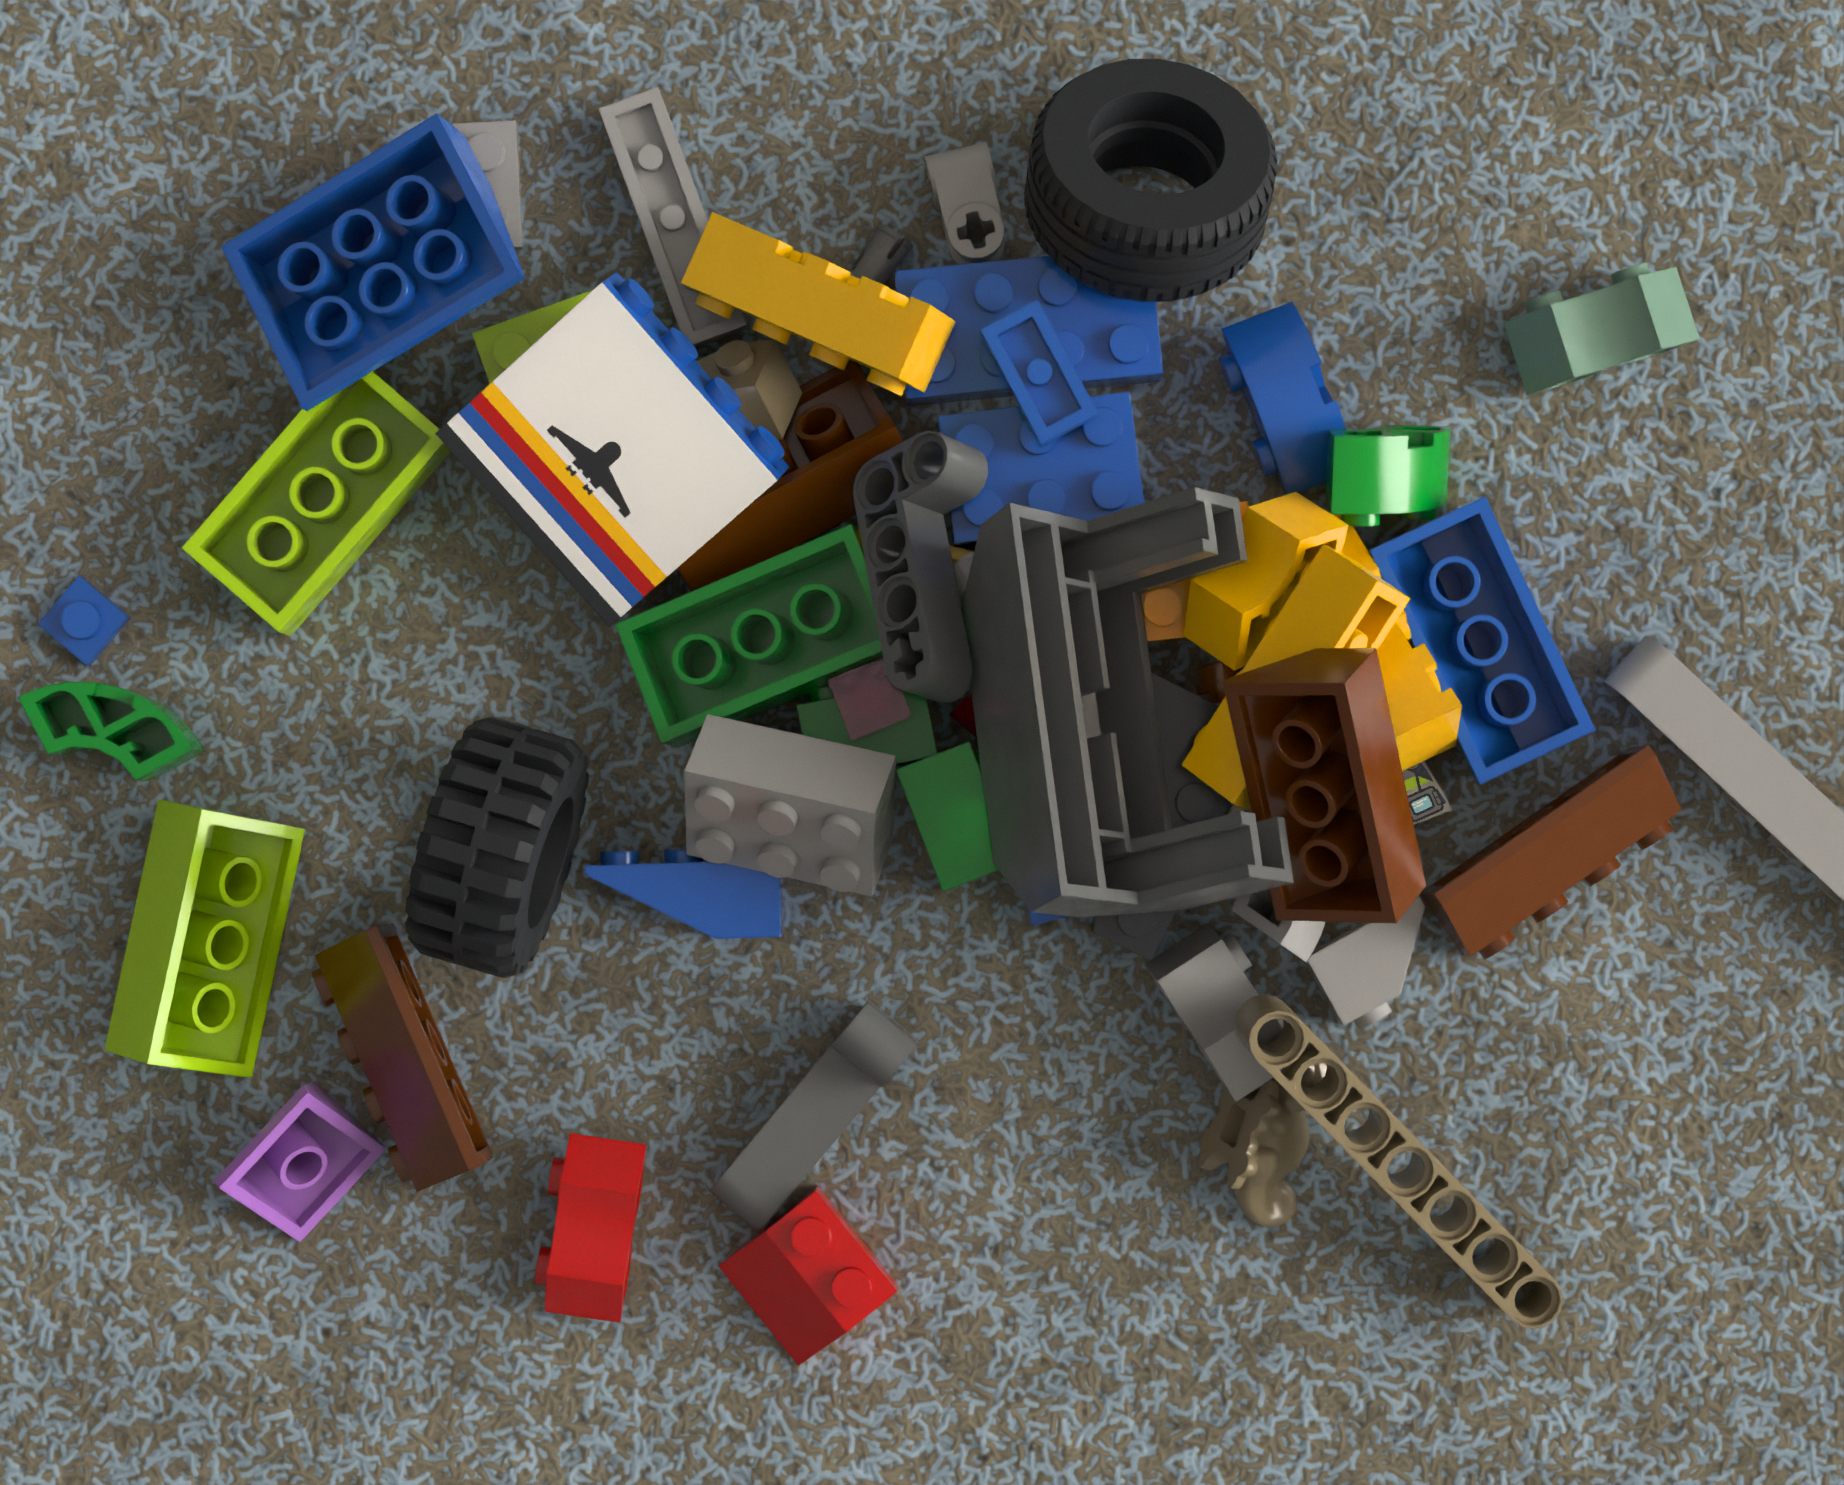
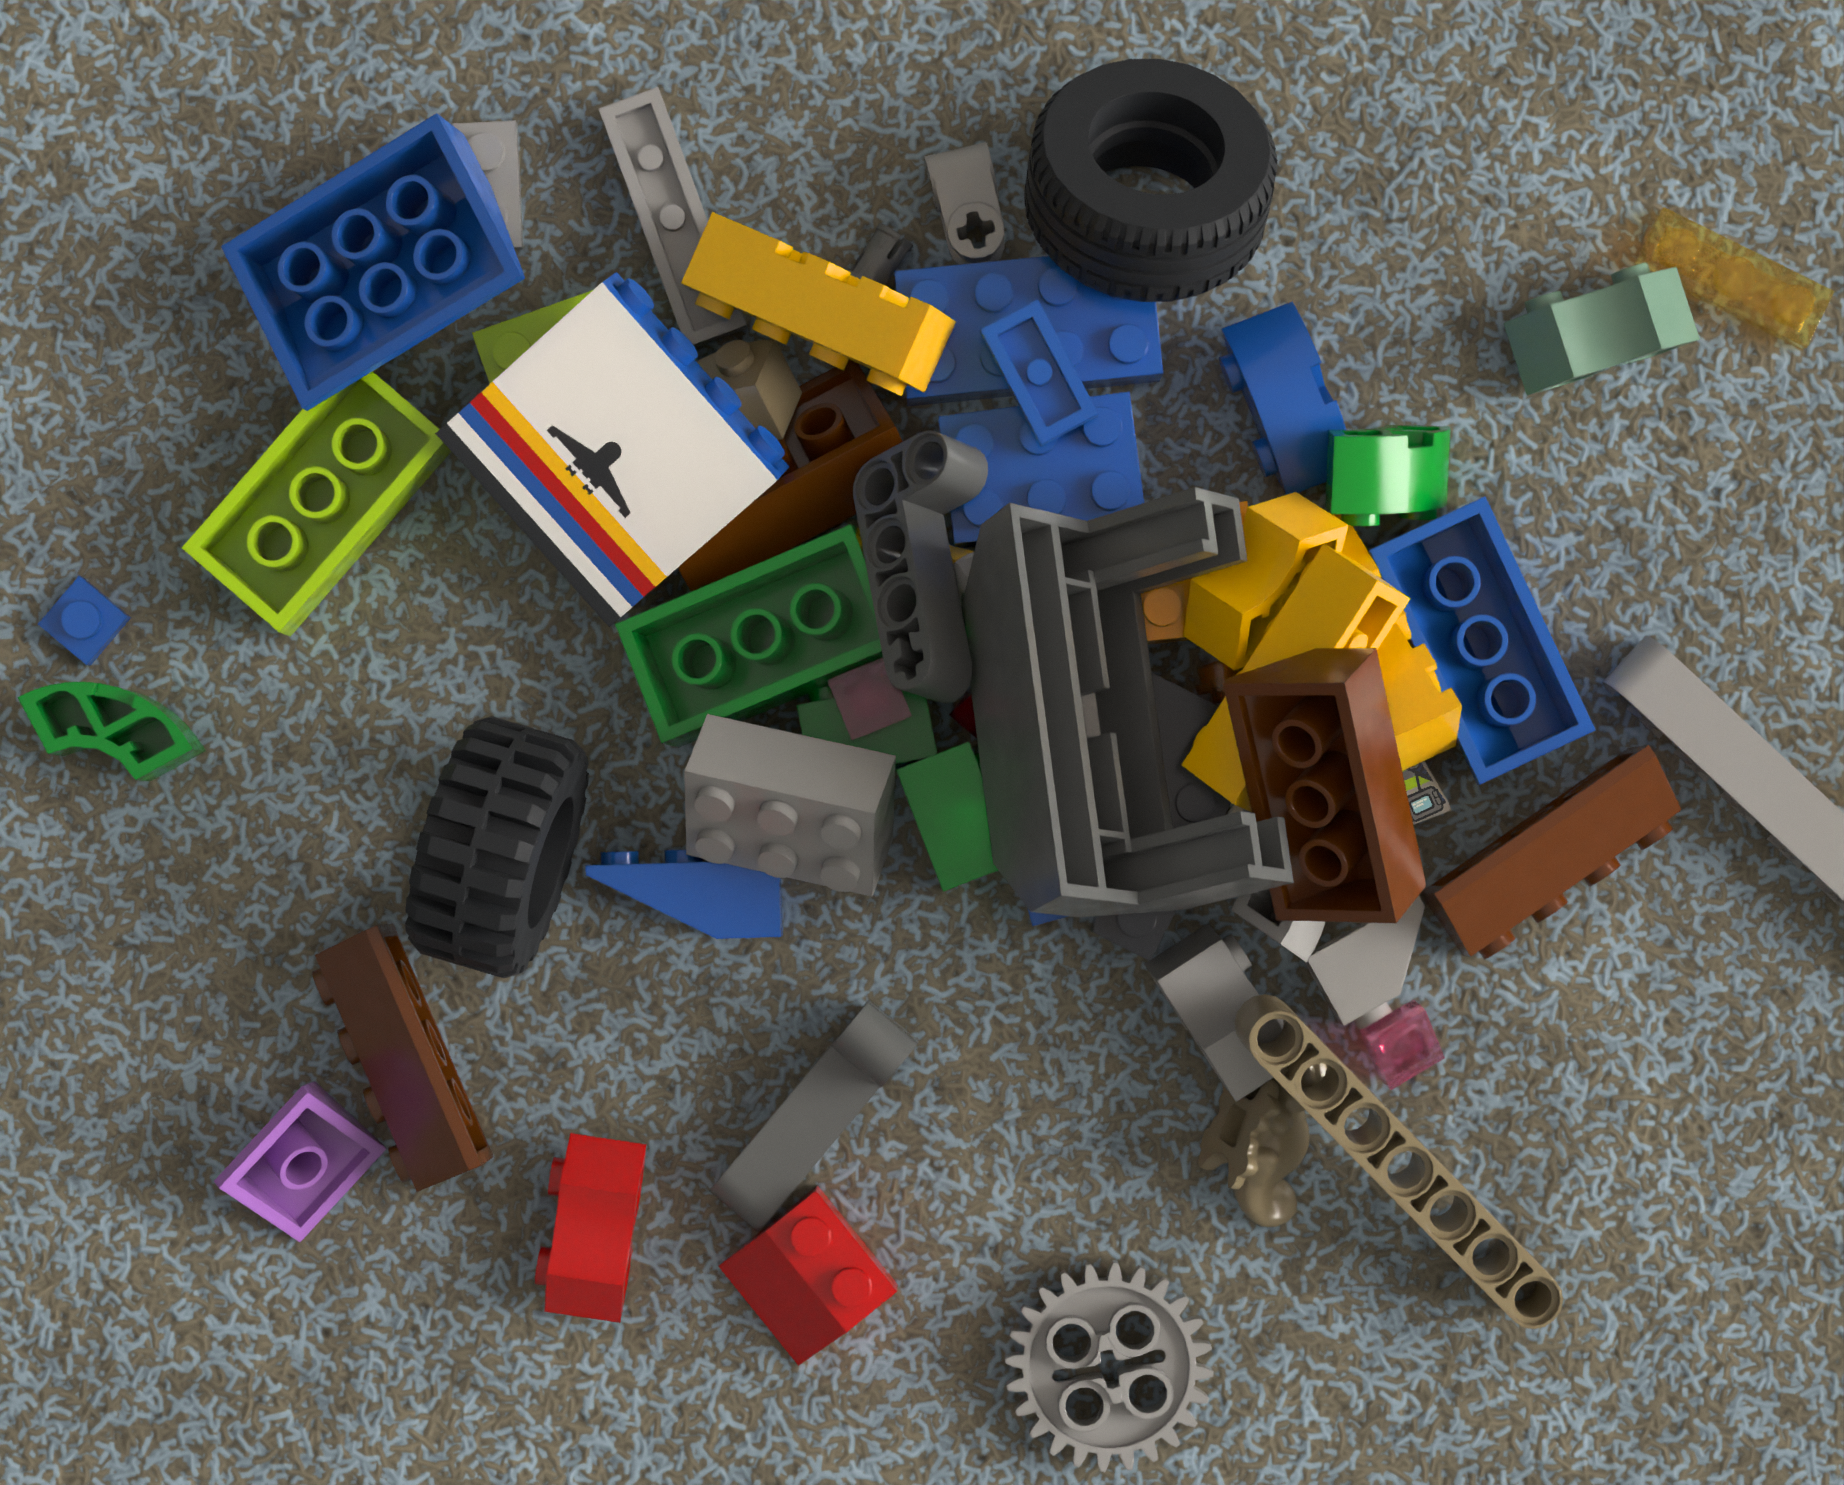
(204, 940): lime slope -> none
(1119, 1423): none -> light grey gear
(1402, 1044): none -> clear pink plate
(1736, 278): none -> clear yellow plate

